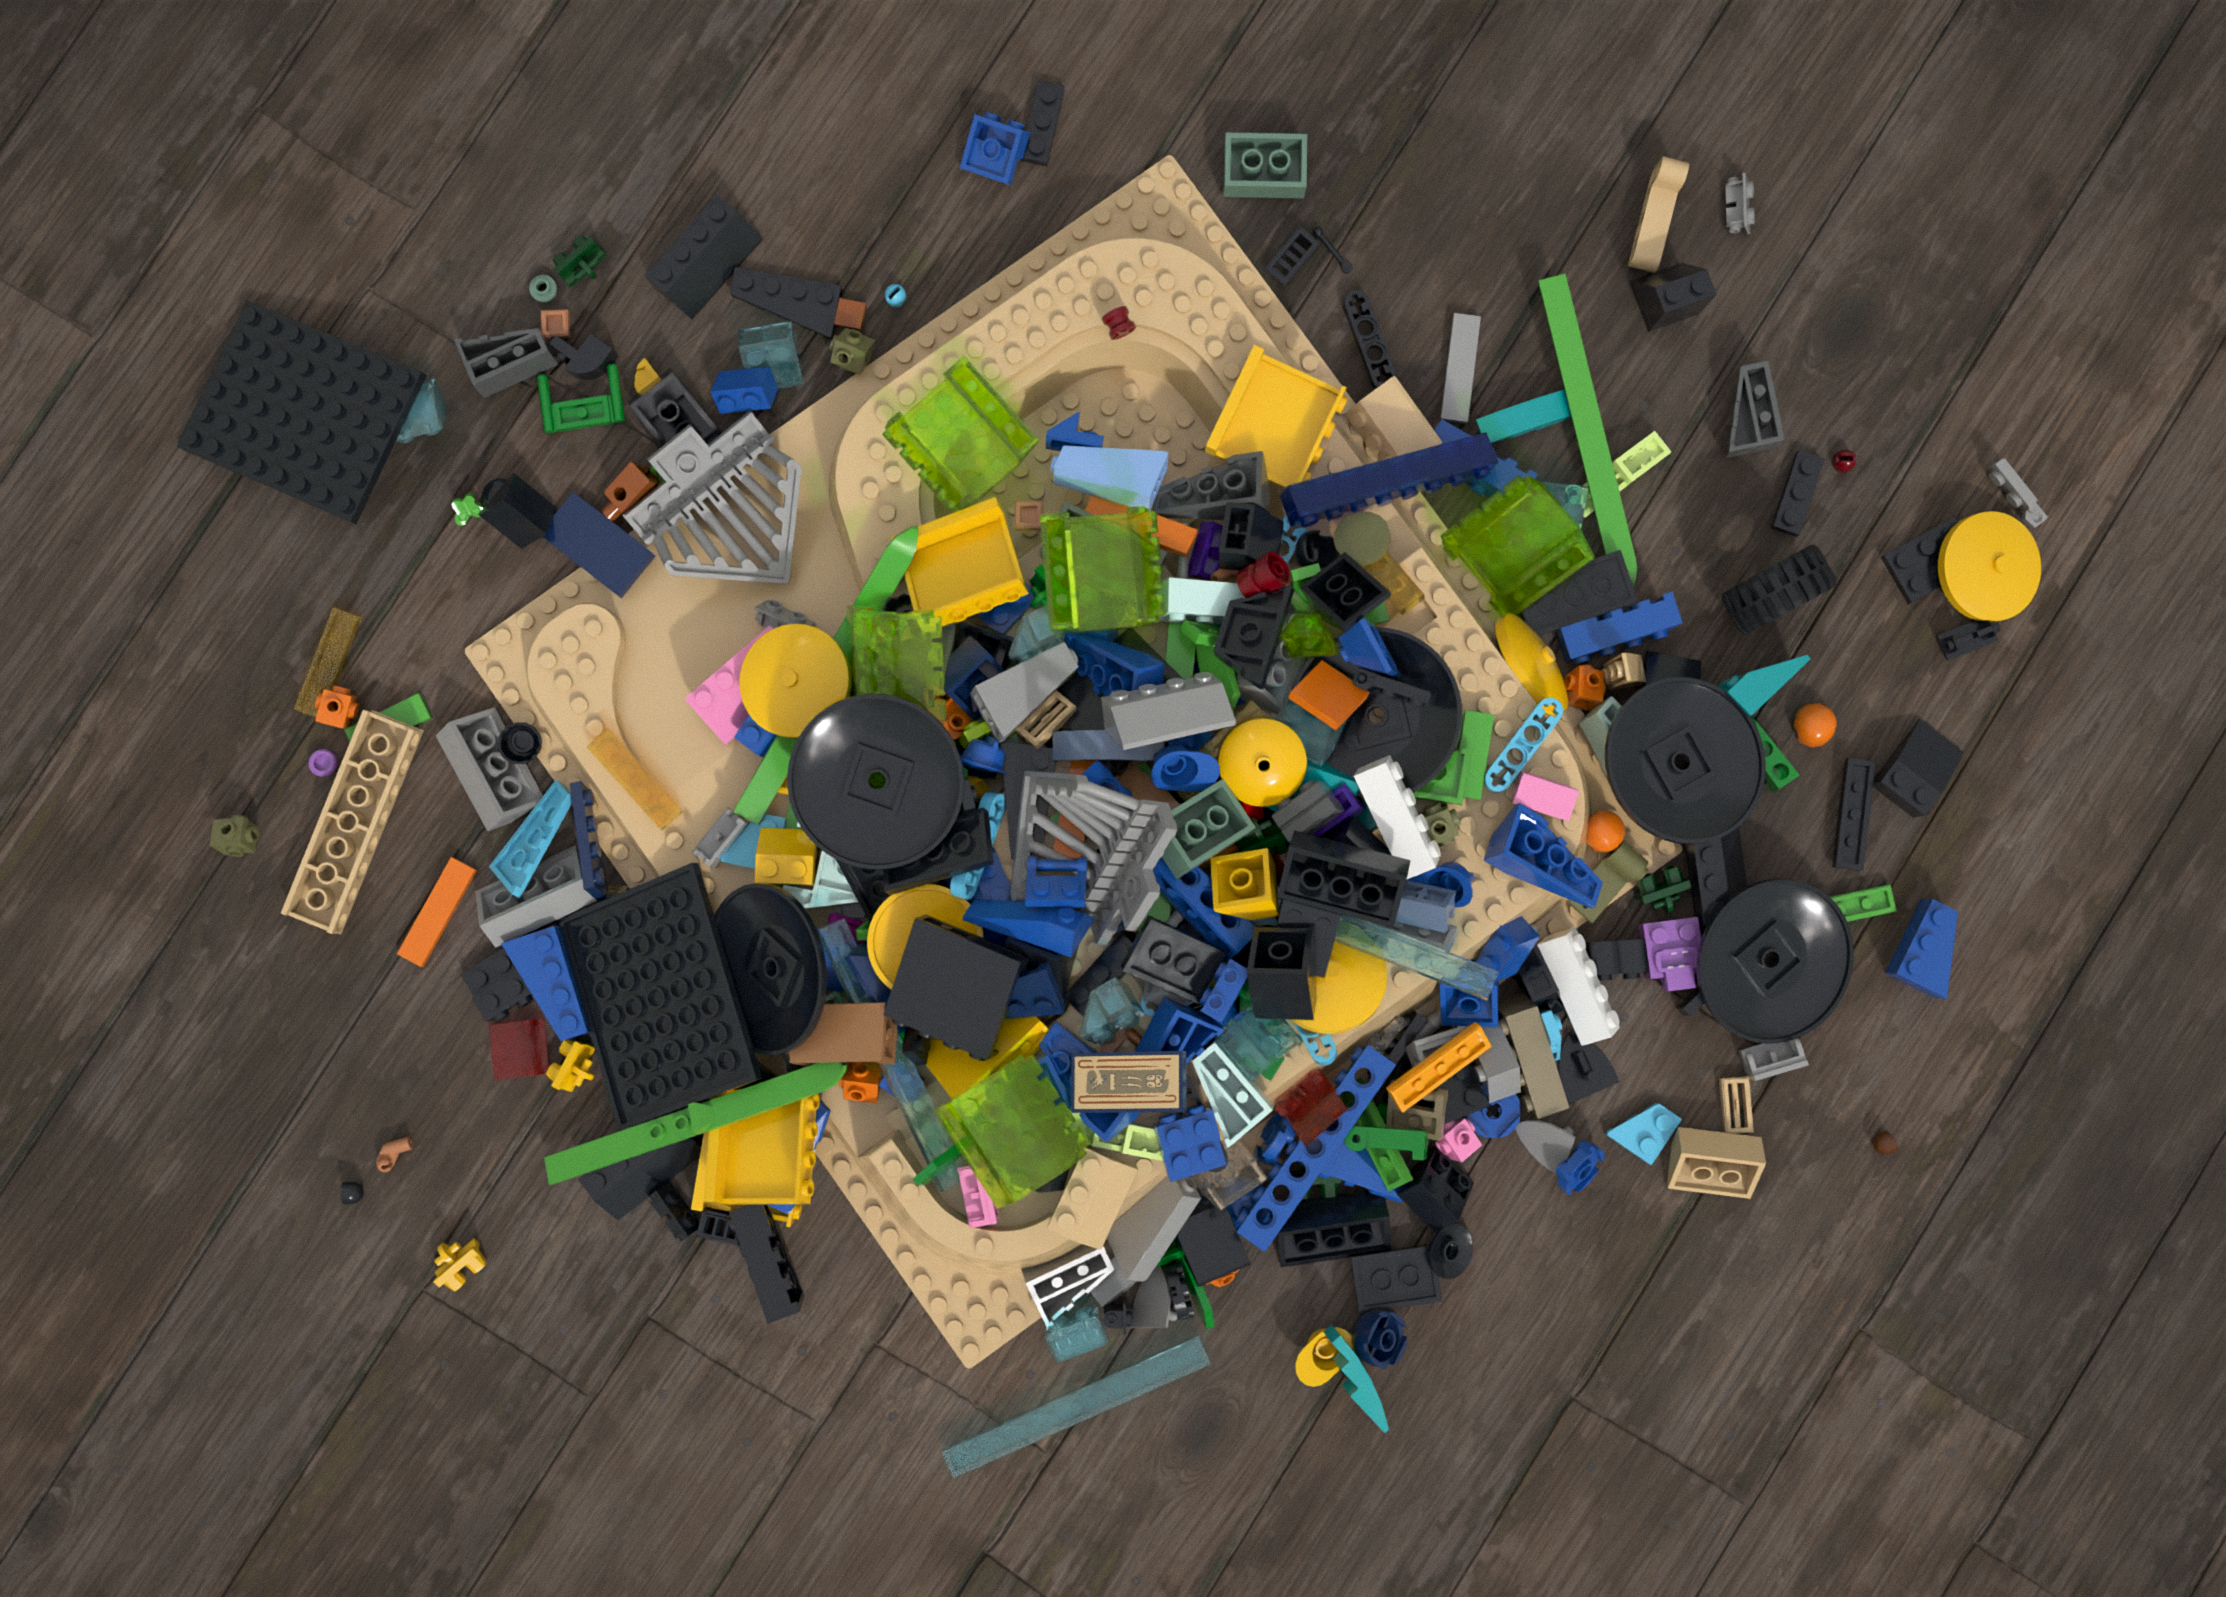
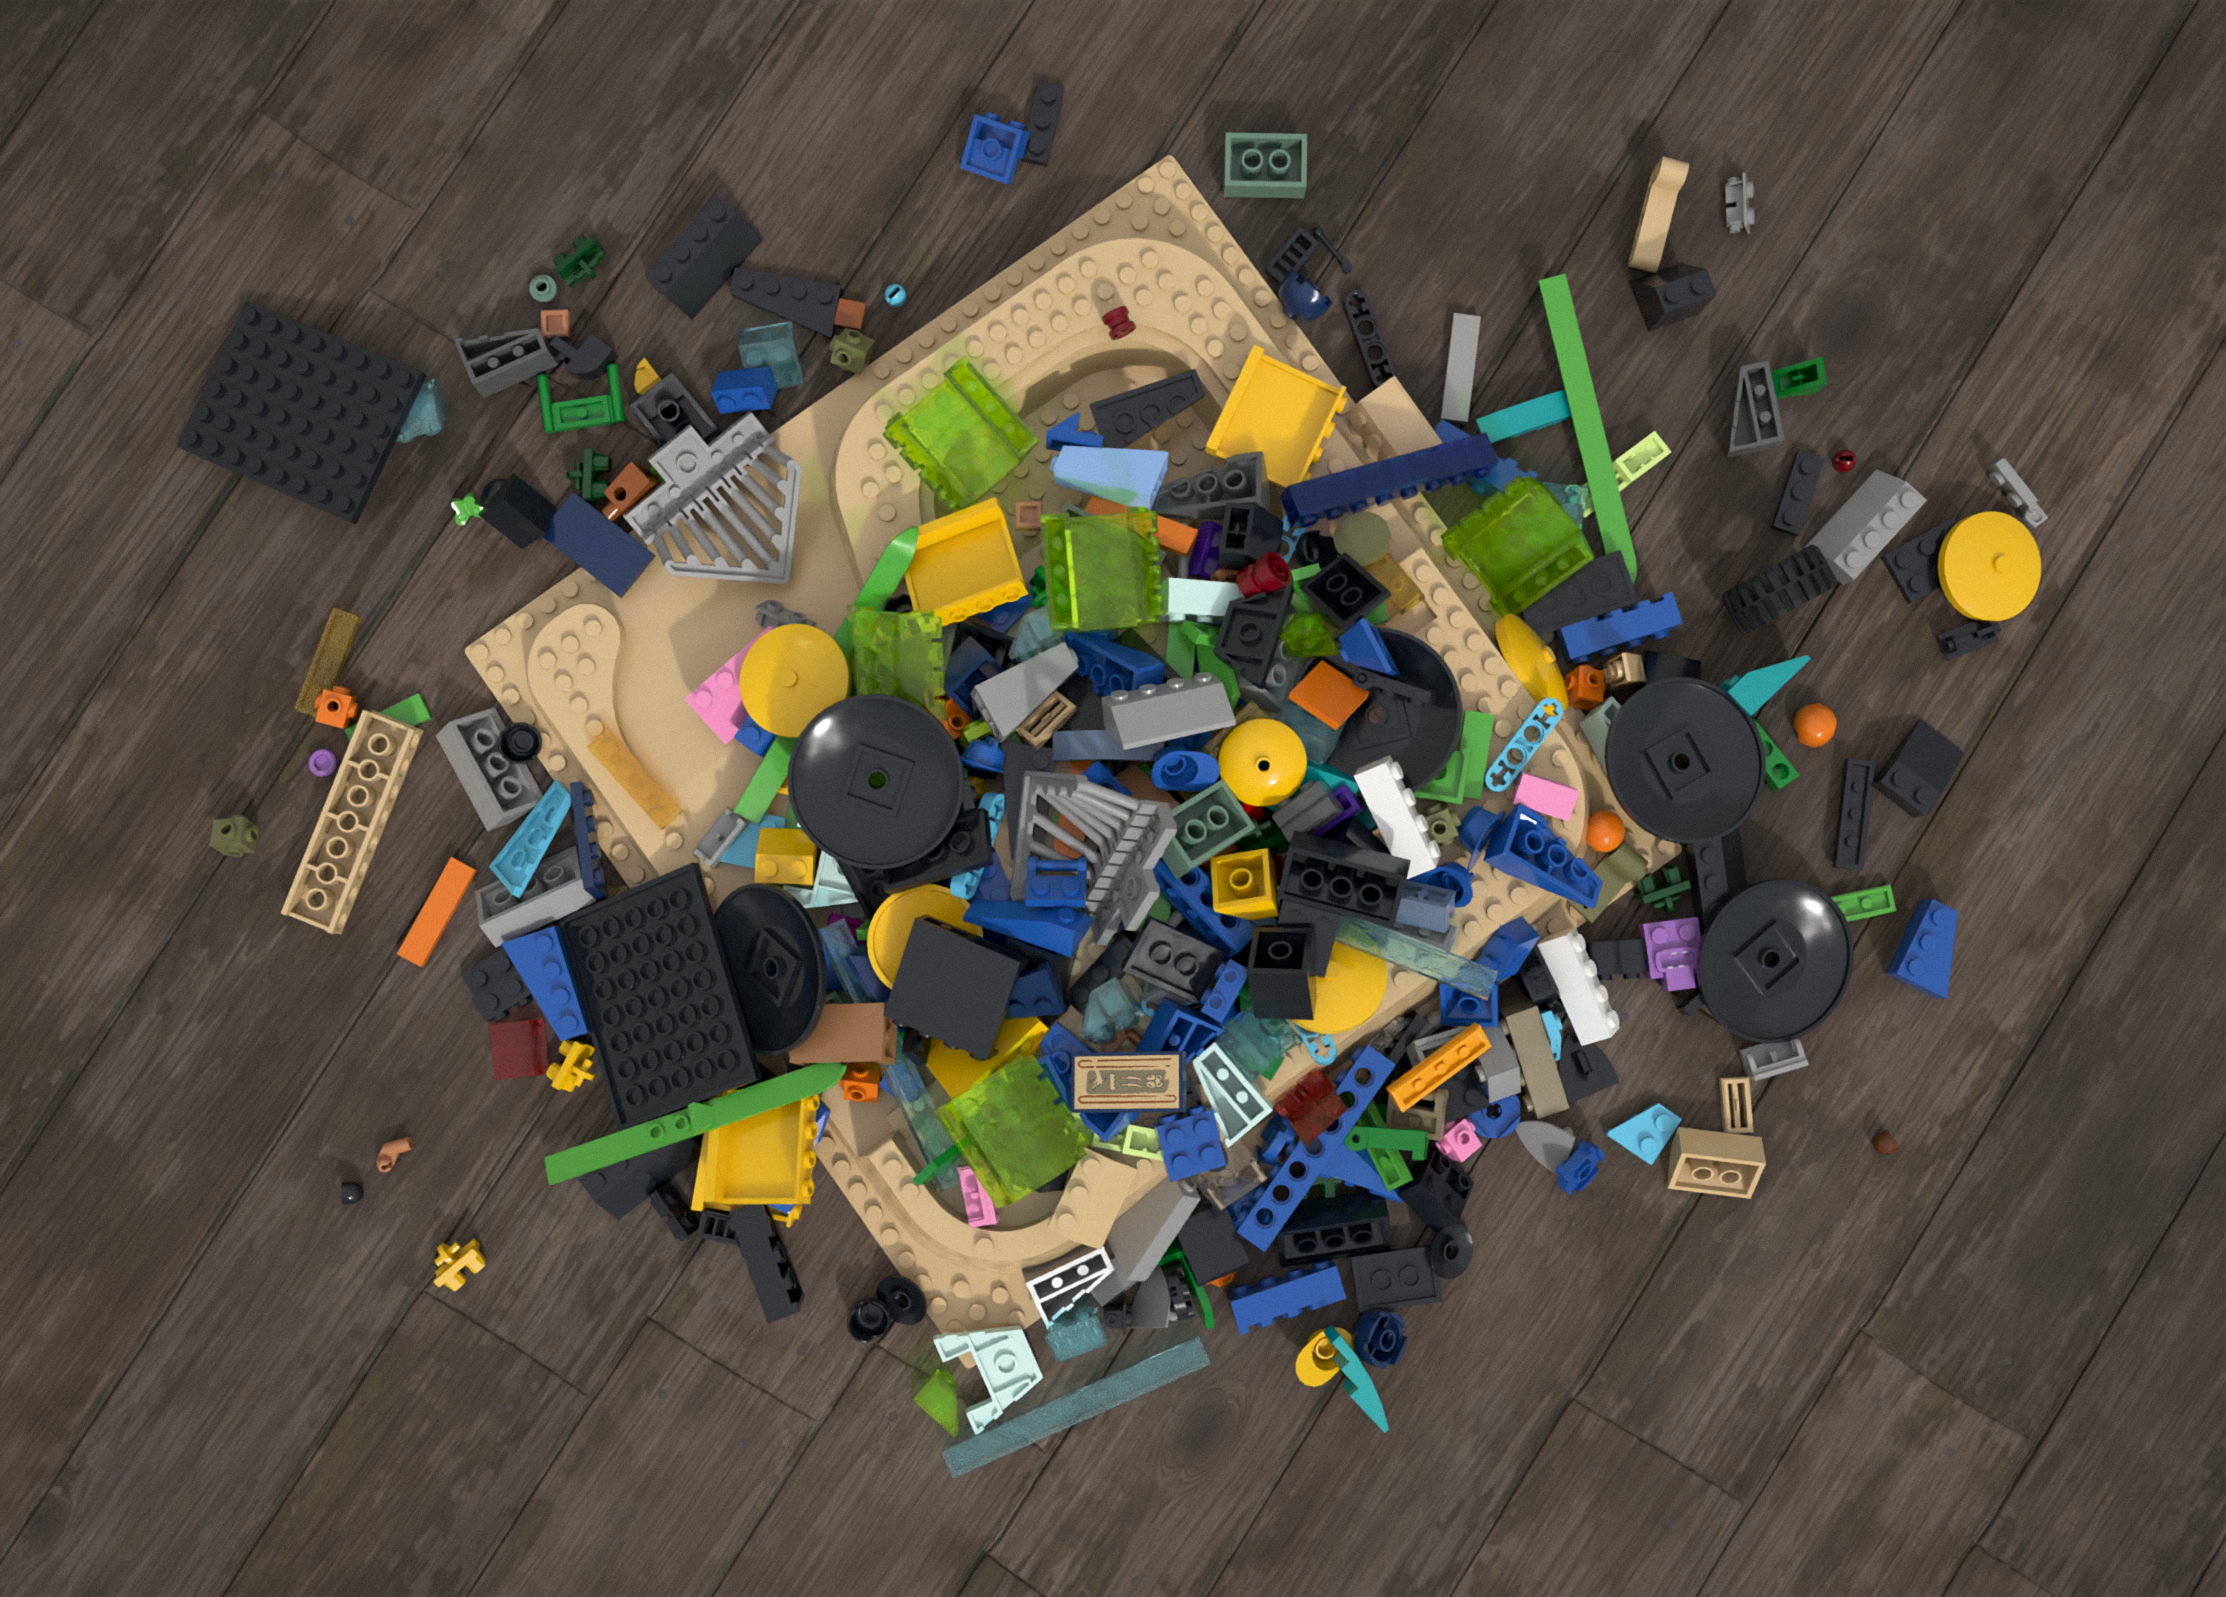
(588, 474): none -> dark green hips
(868, 1319): none -> black hair
(903, 1299): none -> black dish
(941, 1400): none -> clear neon green slope
(1003, 1362): none -> light aqua wing
(1138, 411): none -> black wing
(1286, 1295): none -> blue wedge
(1302, 297): none -> dark blue cylinder
(1477, 830): none -> blue piece
(1800, 378): none -> green slope
(1866, 524): none -> light grey slope

